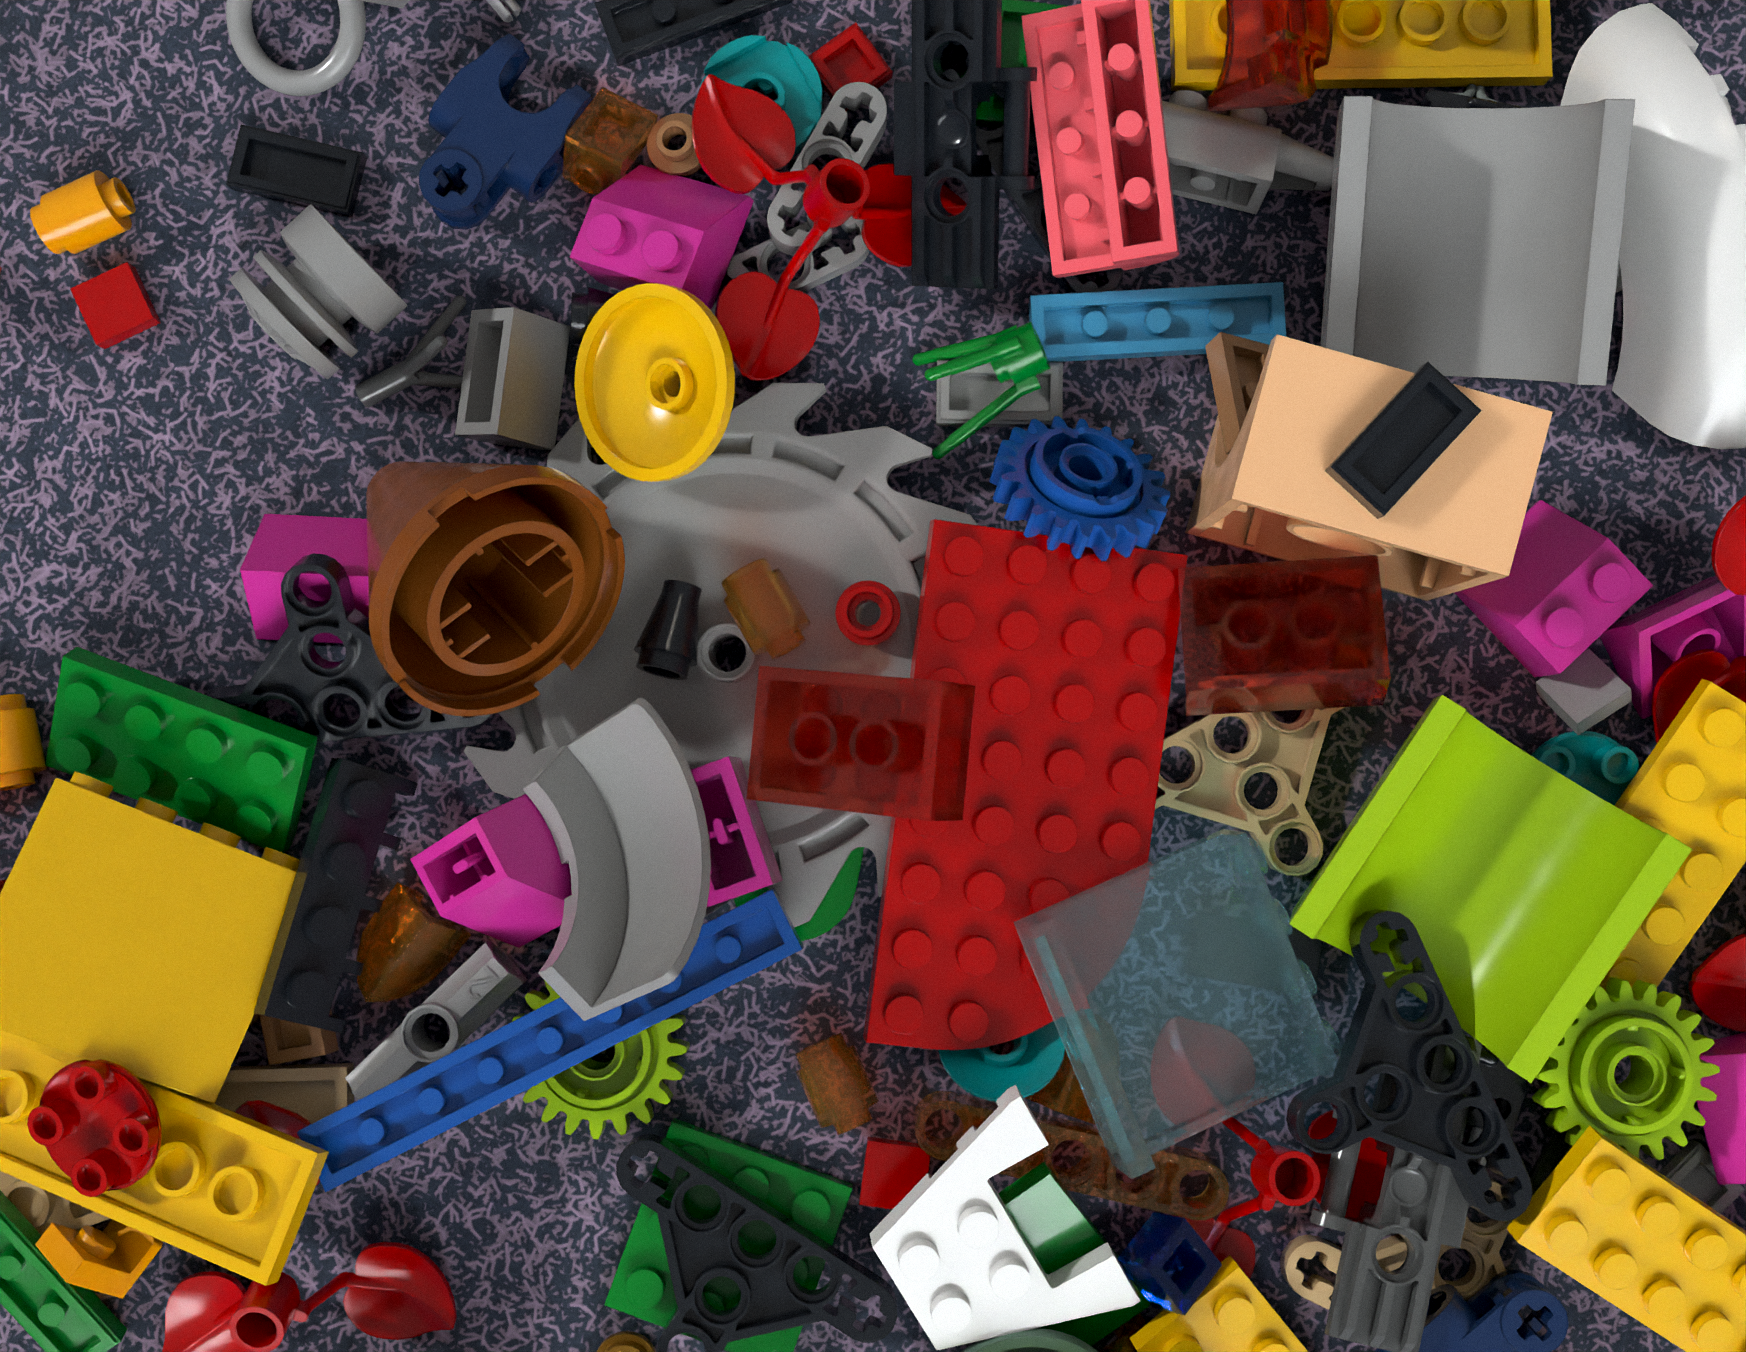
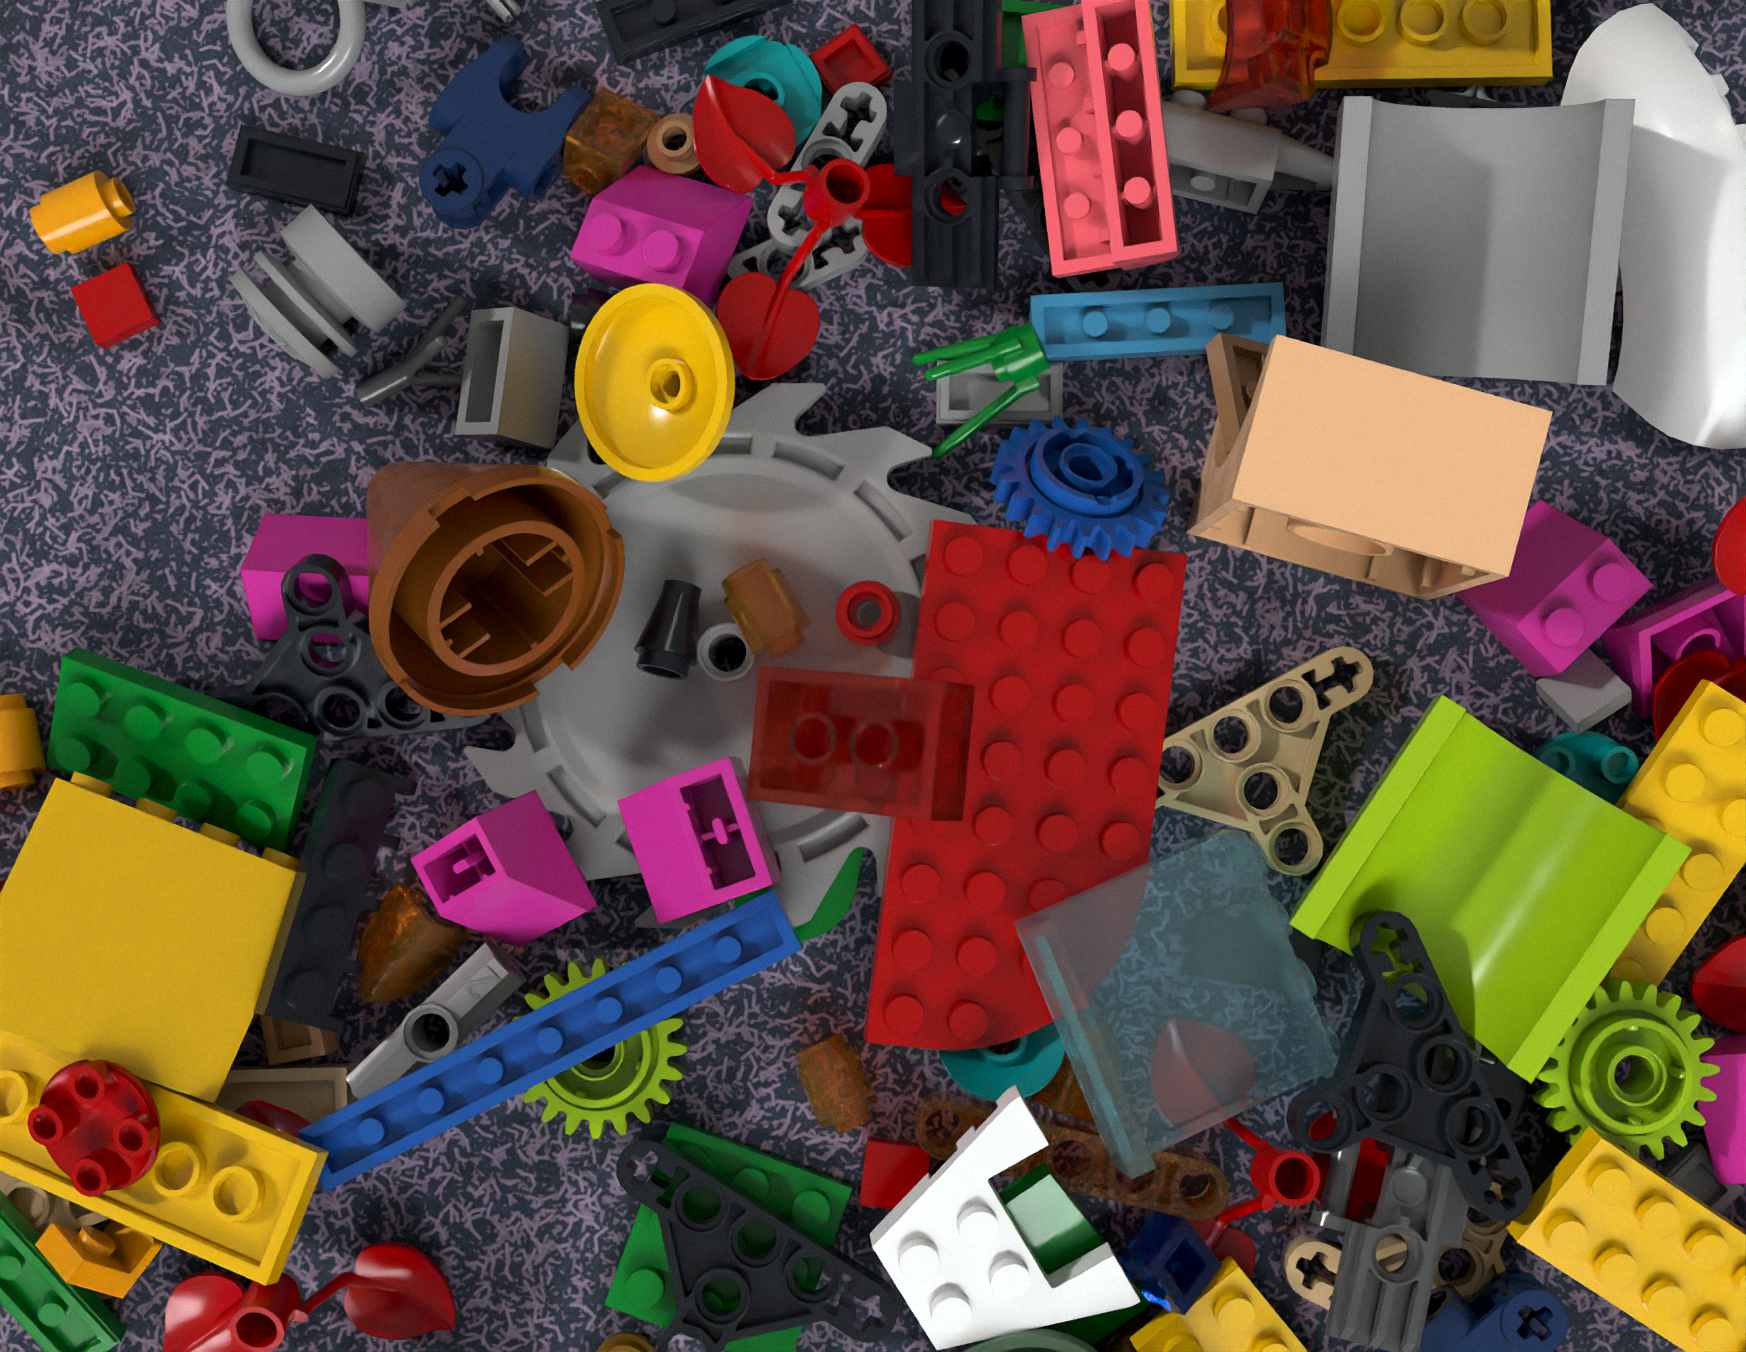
(635, 857): light grey panel -> none
(1283, 636): clear red brick -> none
(1403, 440): black tile -> none

